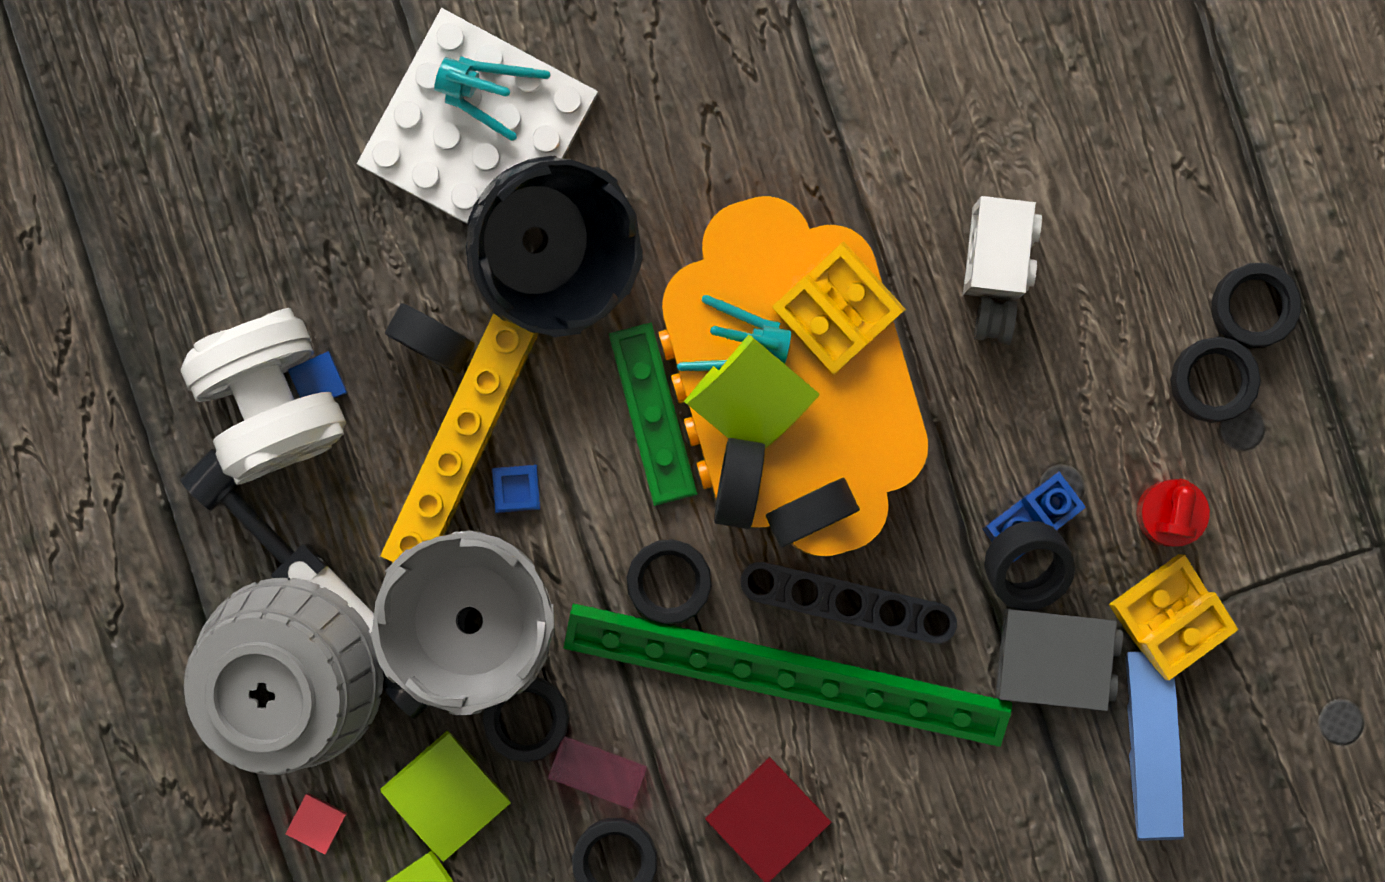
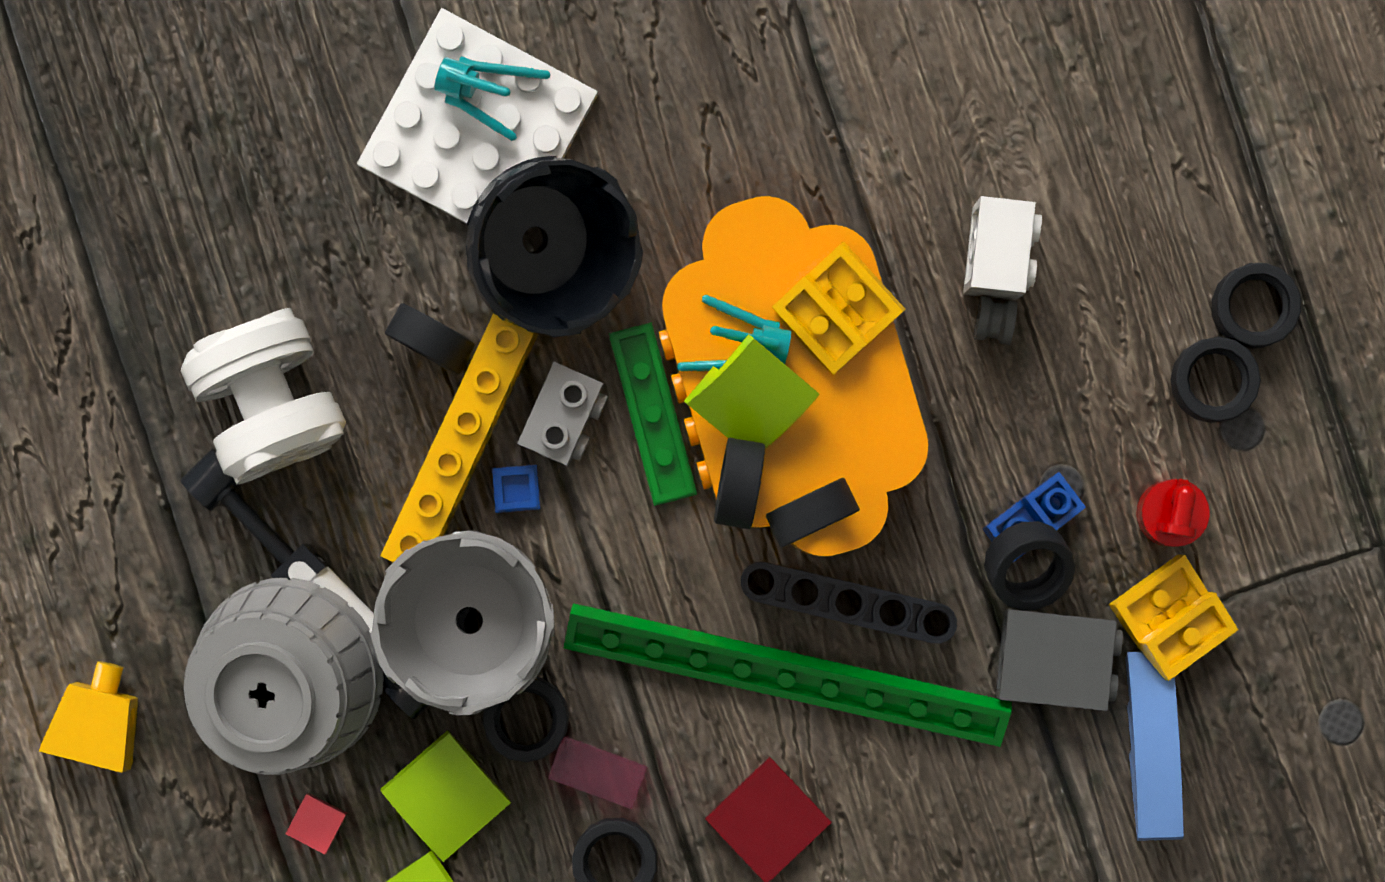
(95, 722): none -> yellow torso
(318, 376): blue tile -> none
(563, 414): none -> light grey brick
(645, 605): black tyre -> none

